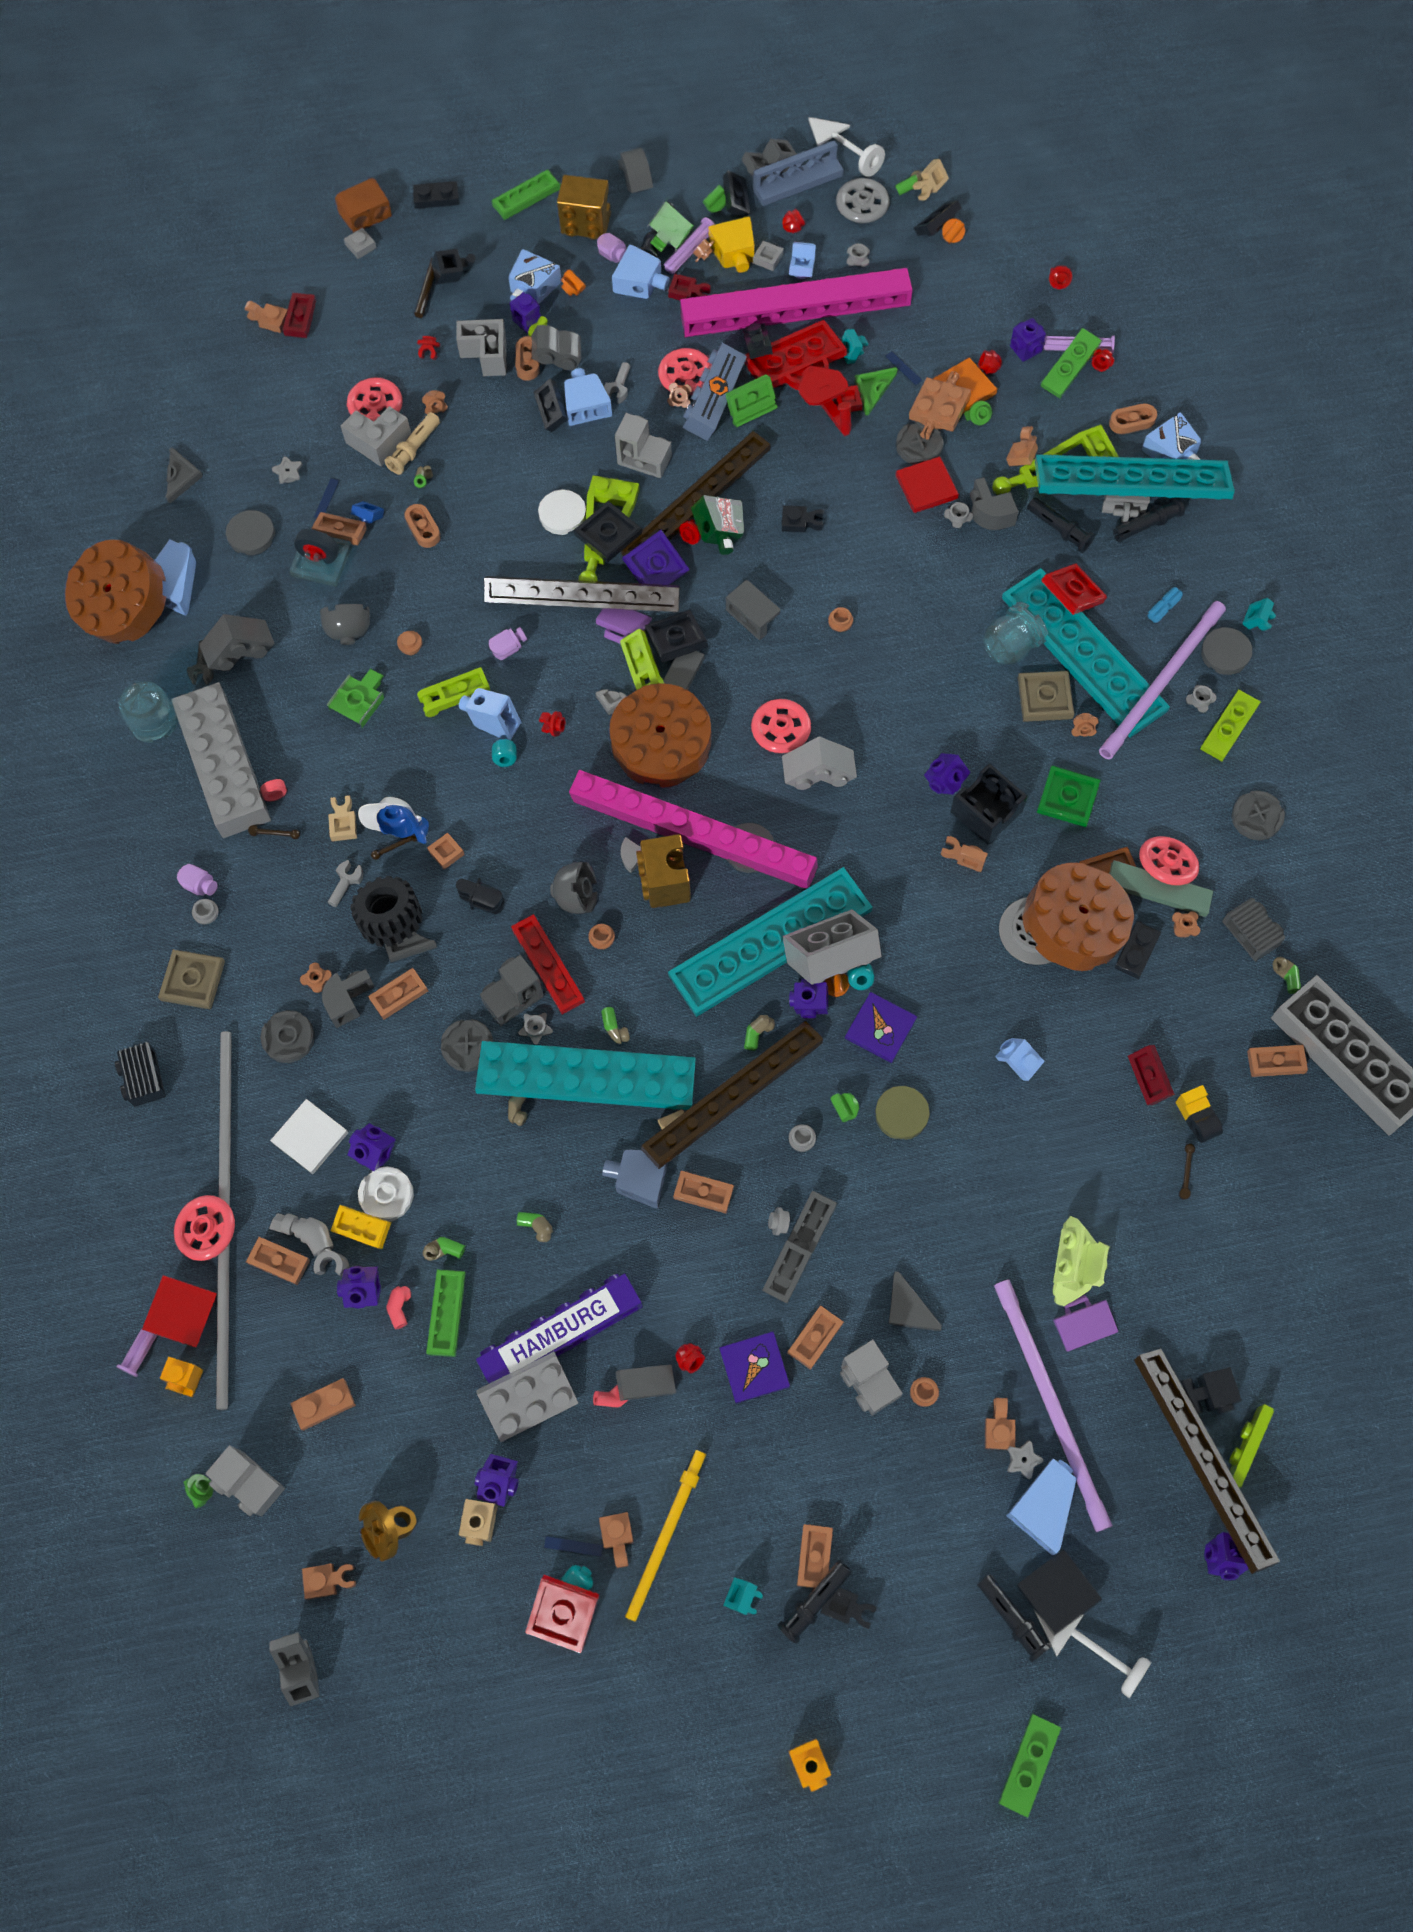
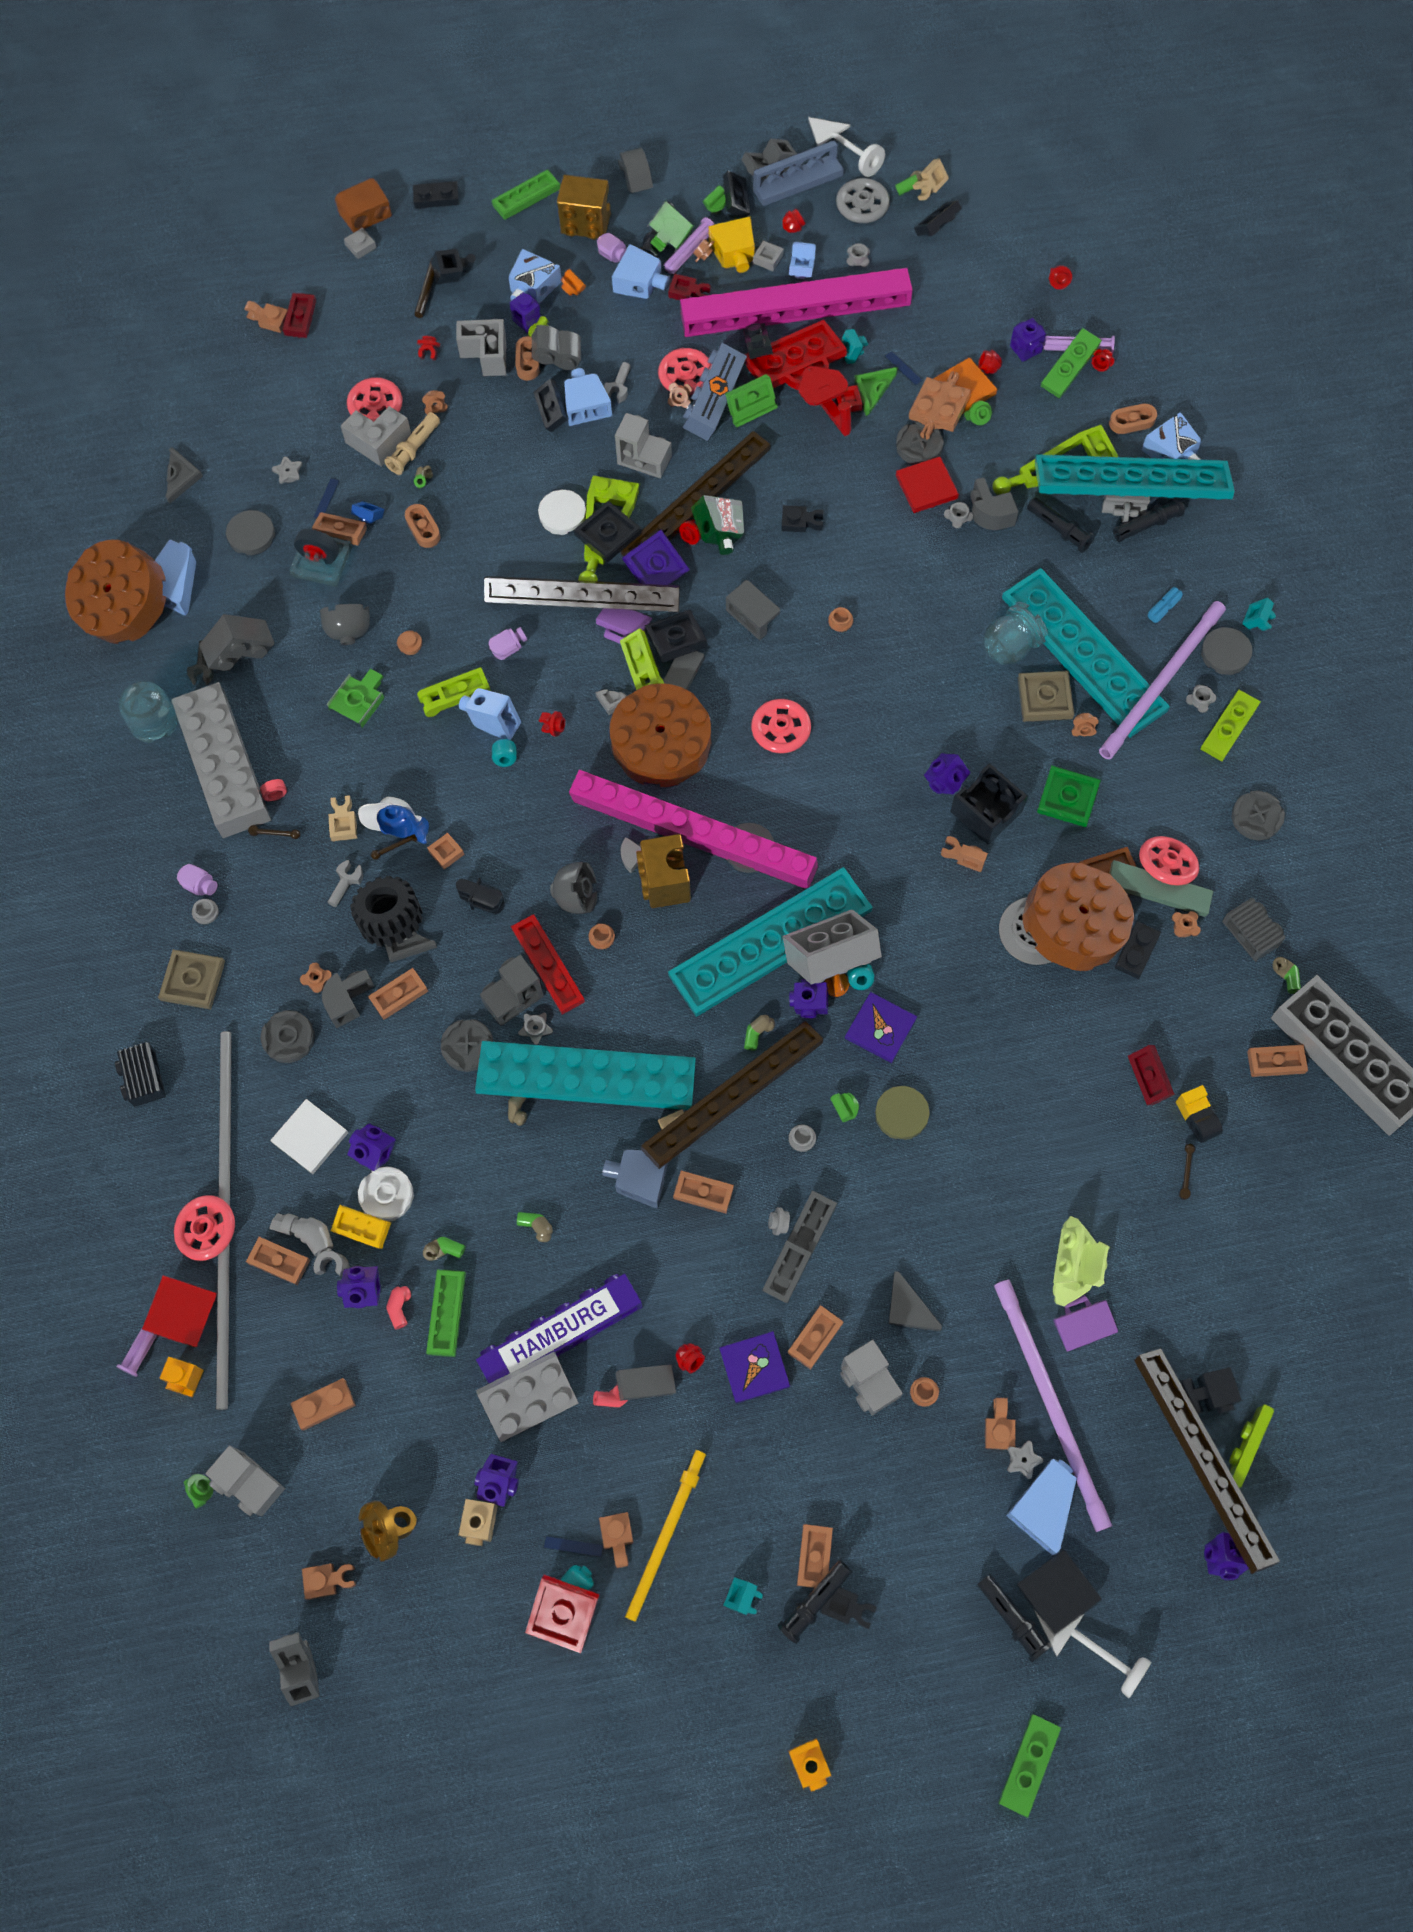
(611, 1026): arm -> none
(819, 761): light grey brick -> none
(953, 230): orange plate -> none
(1020, 1057): light blue bracket -> none
(1024, 451): nougat plate -> none
(1074, 589): red tile -> none

